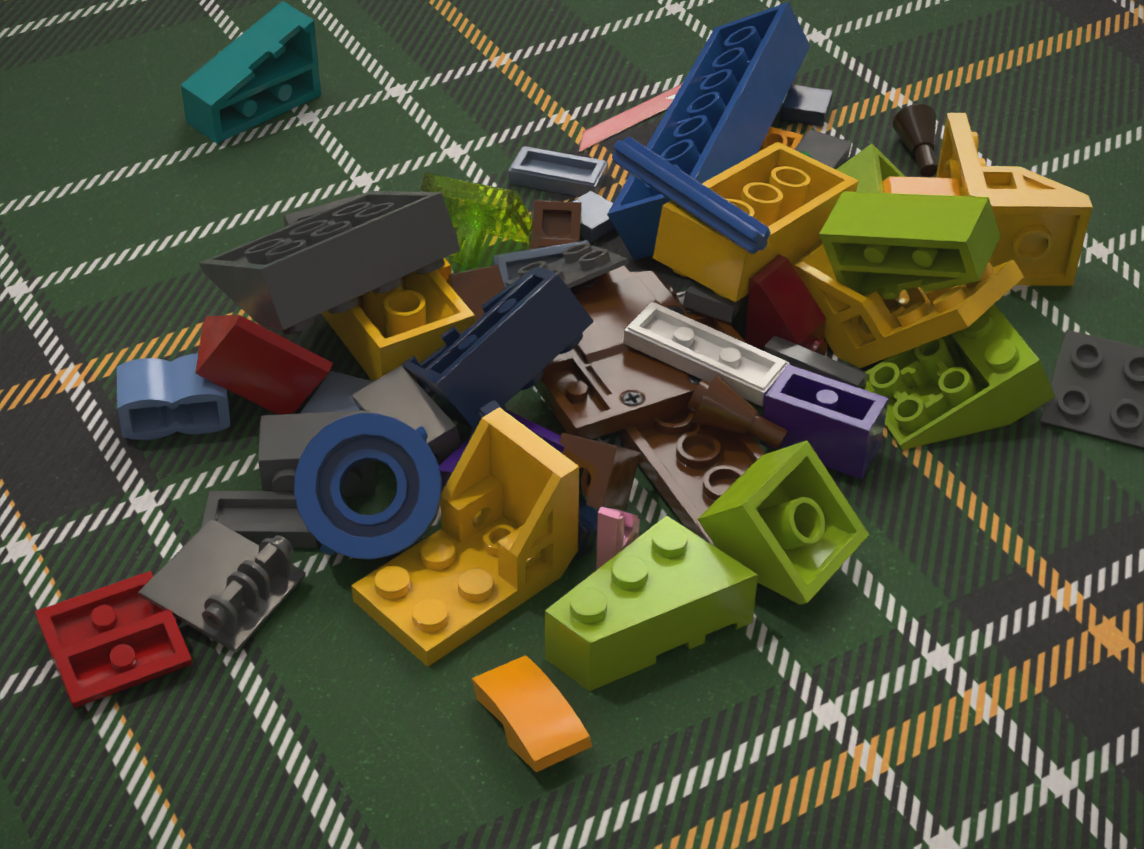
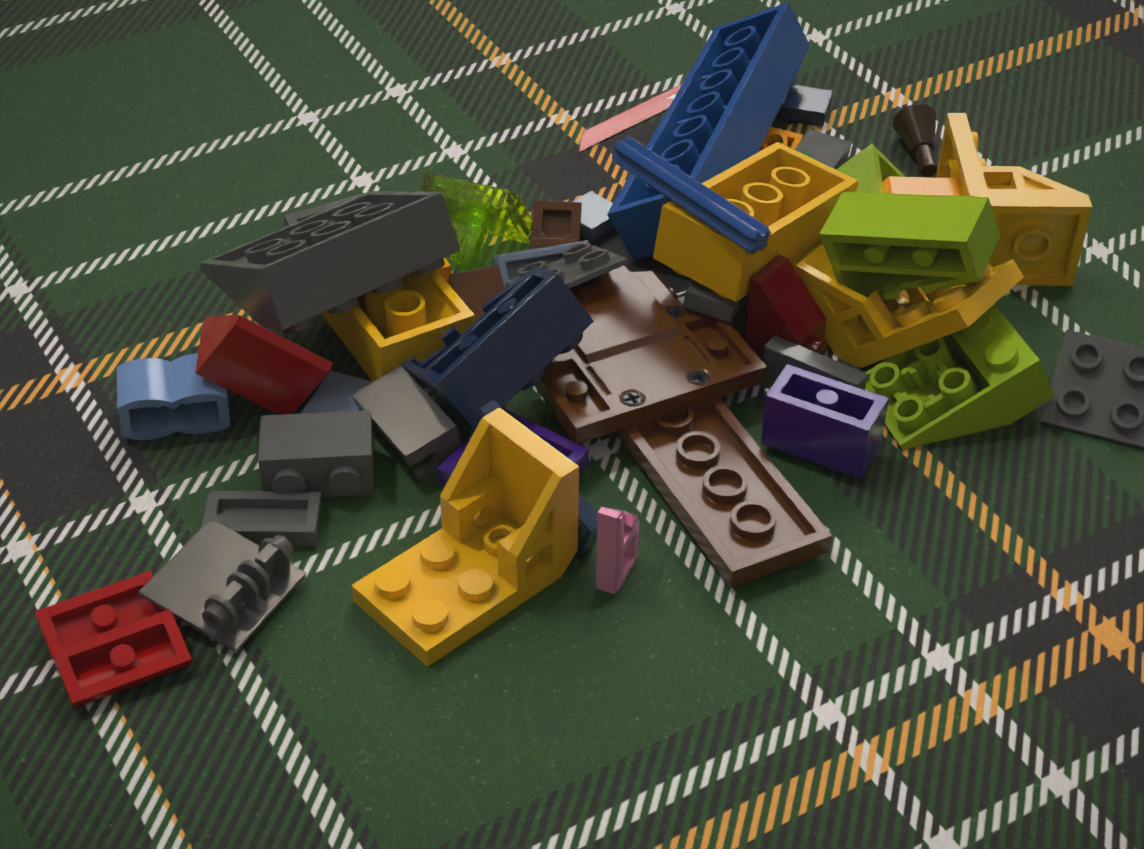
(255, 76): teal wedge -> none
(340, 448): blue piece -> none
(533, 712): light orange slope -> none
(557, 172): sand blue tile -> none
(606, 471): reddish brown hinge -> none
(644, 602): lime wedge -> none
(704, 351): white tile -> none
(723, 408): reddish brown cone -> none
(786, 522): lime slope -> none

